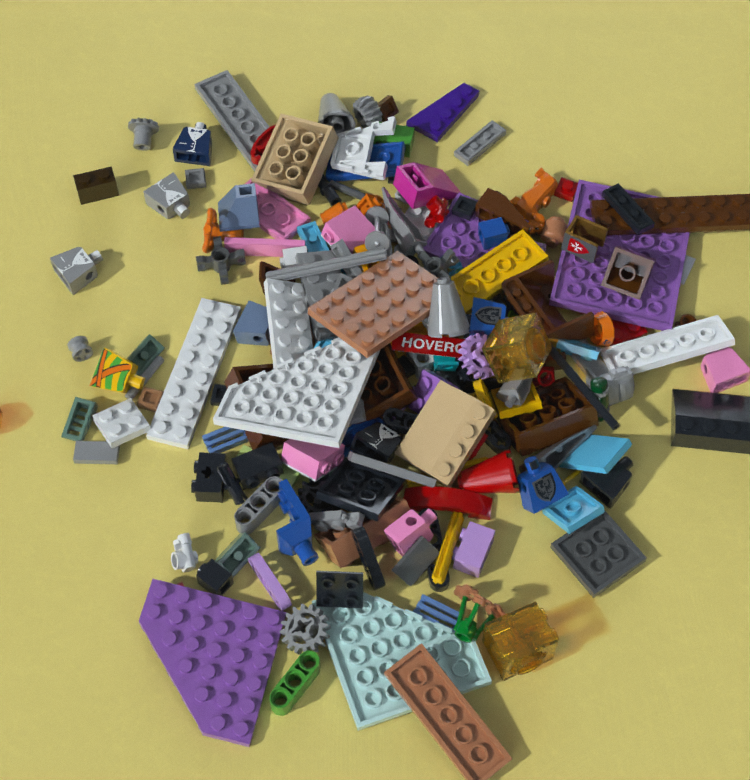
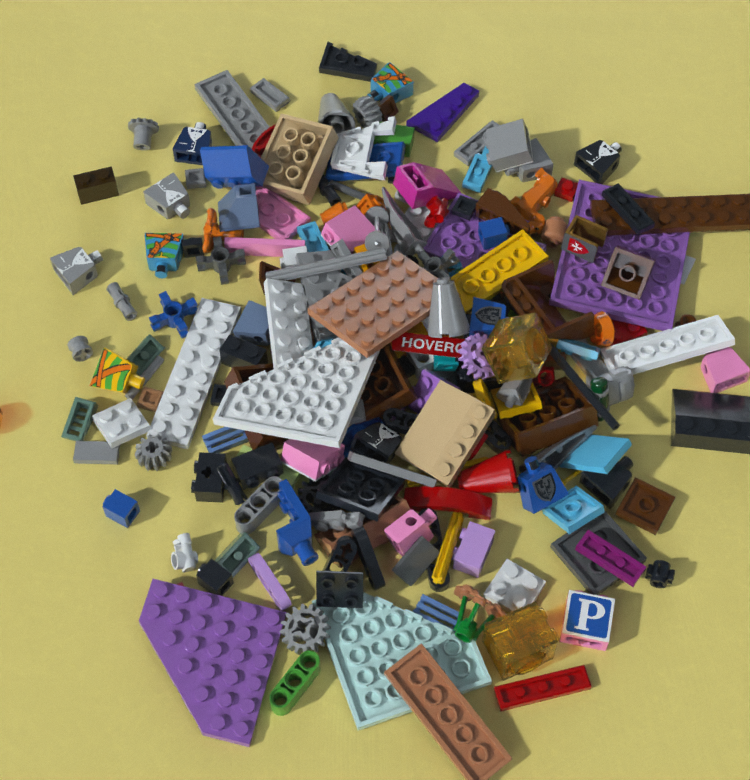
(120, 508): none -> blue brick
(121, 301): none -> light grey pin
(145, 454): none -> light grey gear
(163, 252): none -> torso
(173, 321): none -> blue pin
(192, 247): none -> black plate
(233, 166): none -> blue slope
(239, 352): none -> black brick
(269, 95): none -> light grey tile
(342, 64): none -> black wing
(349, 554): none -> black beam
(391, 82): none -> torso
(477, 172): none -> medium azure hinge
(508, 145): none -> light grey piece
(514, 587): none -> white plate
(540, 160): none -> light grey torso
(542, 688): none -> red tile
(587, 620): none -> piece
(598, 160): none -> black torso
(610, 558): none -> magenta plate
(645, 506): none -> reddish brown plate
(660, 574): none -> black gear

